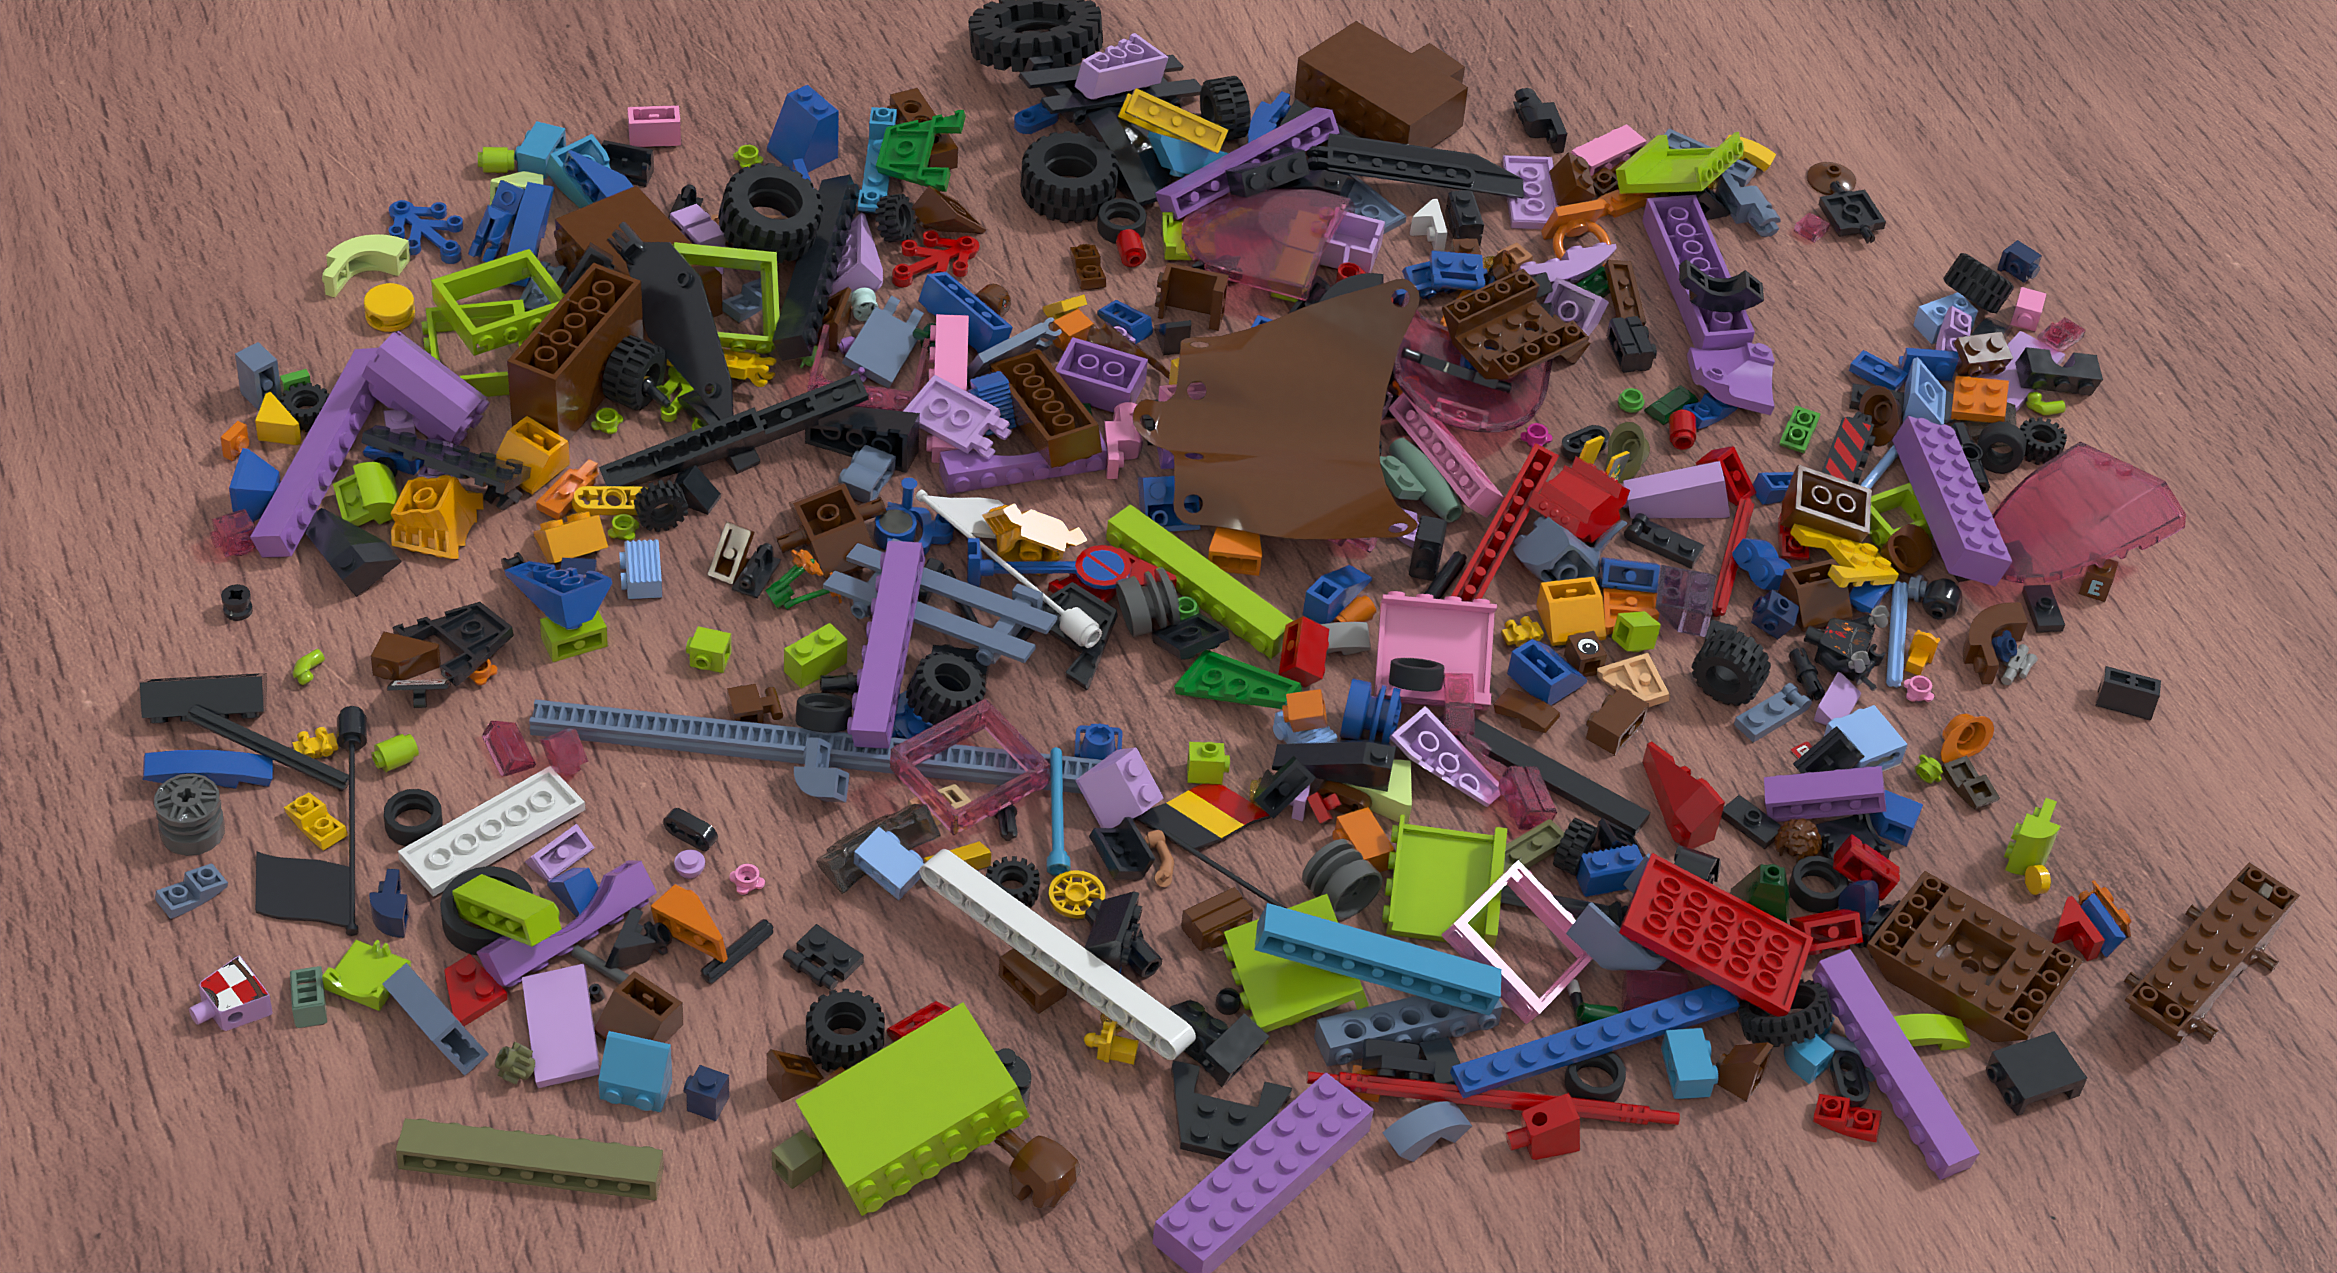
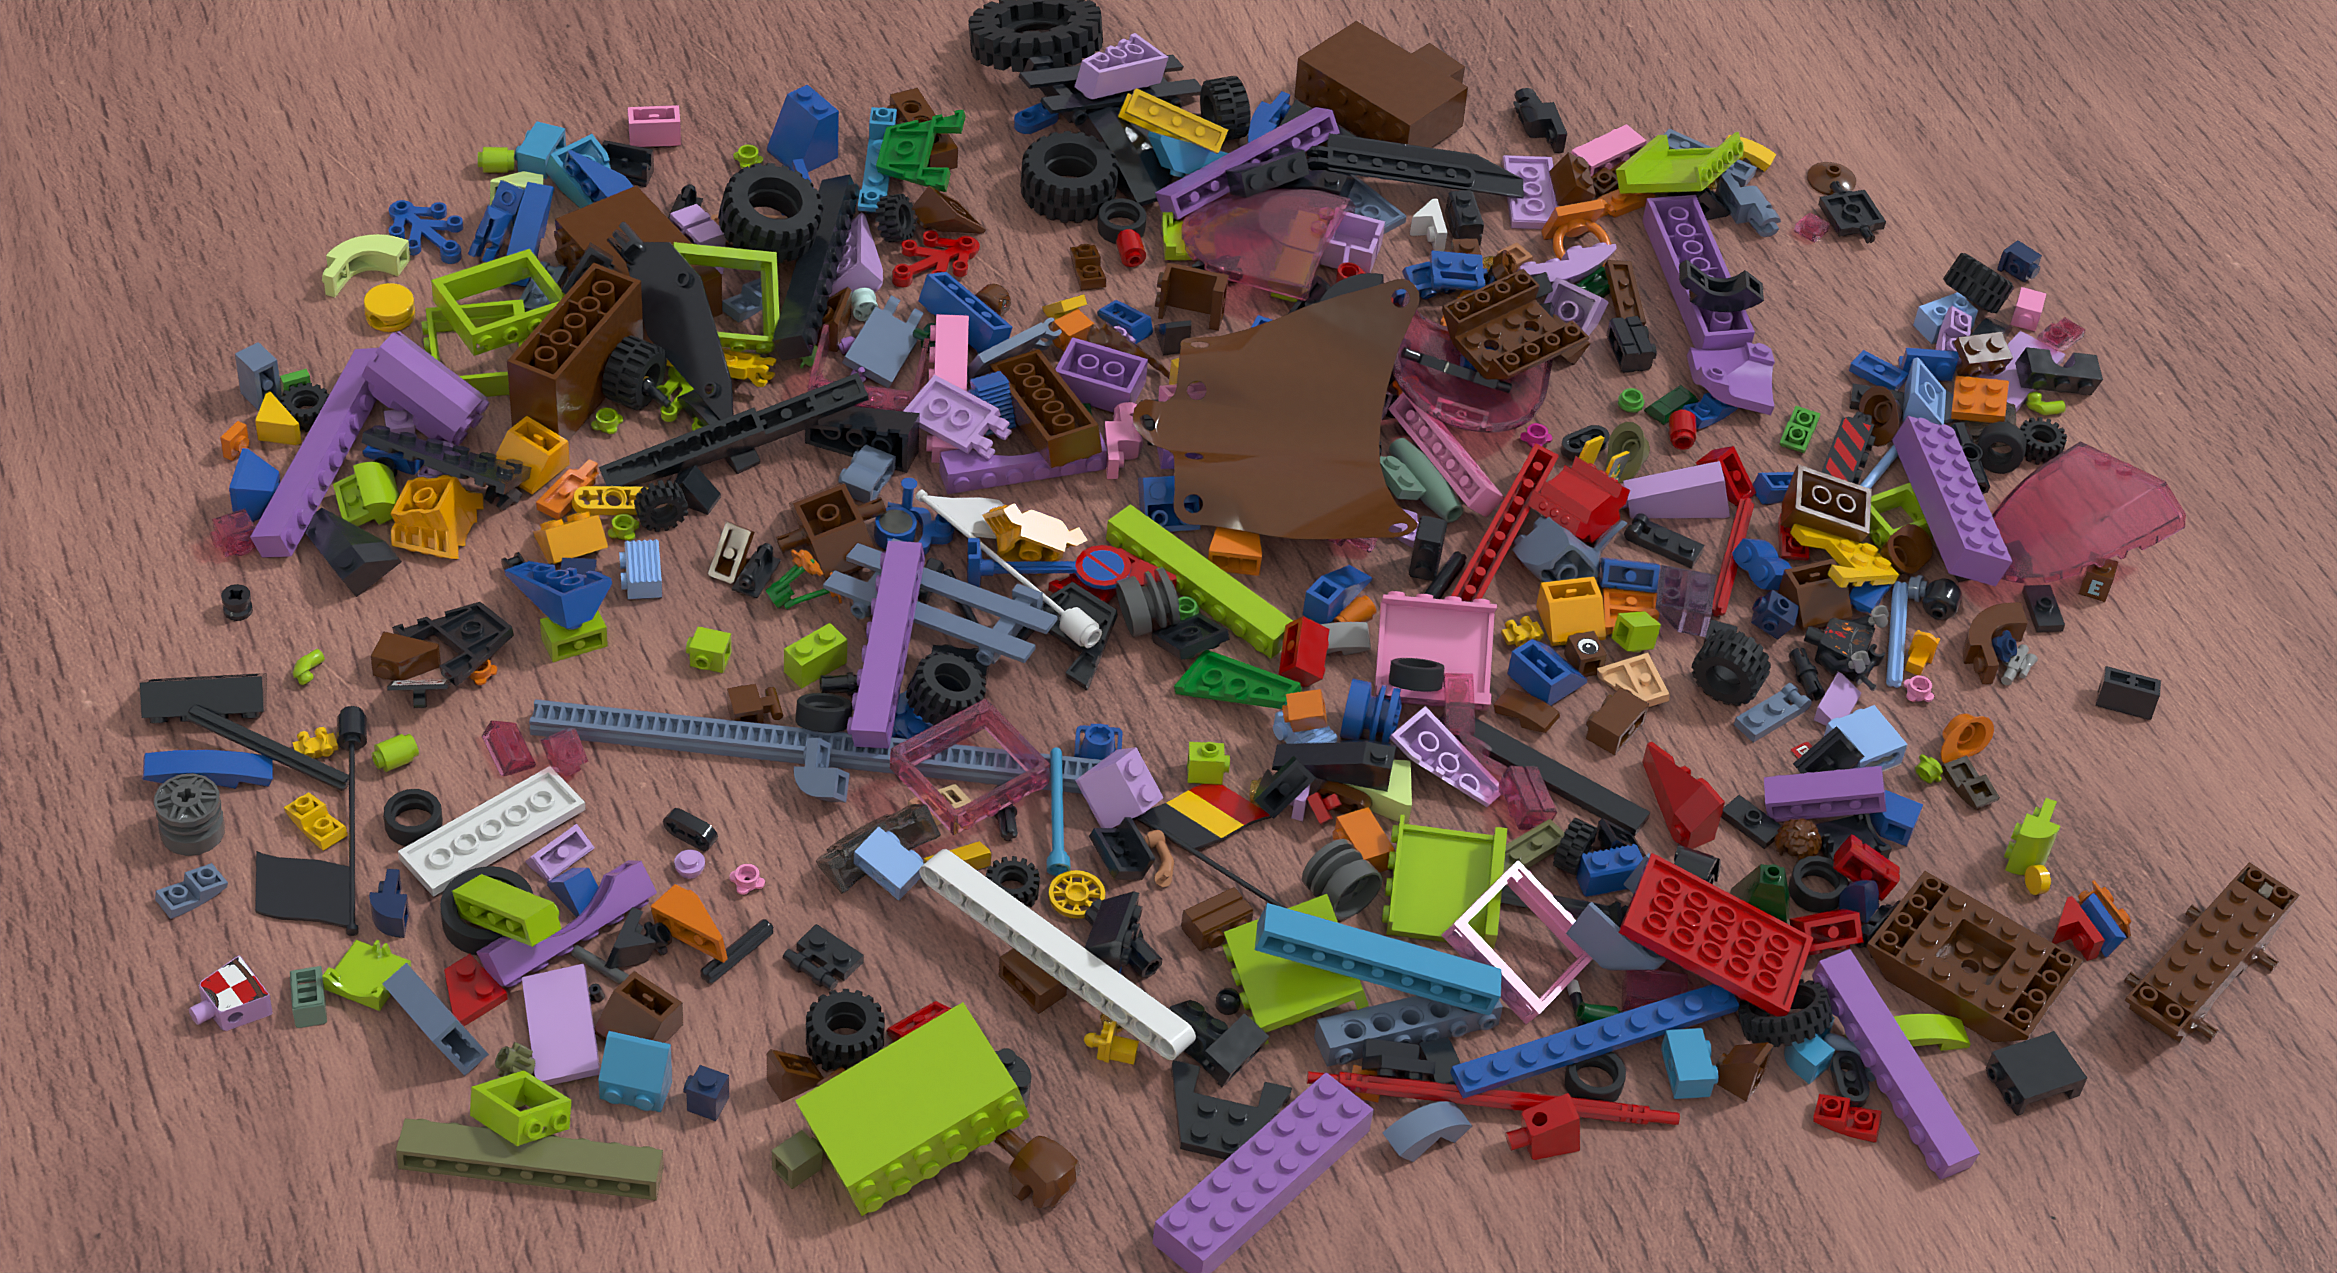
(496, 1104): none -> lime window

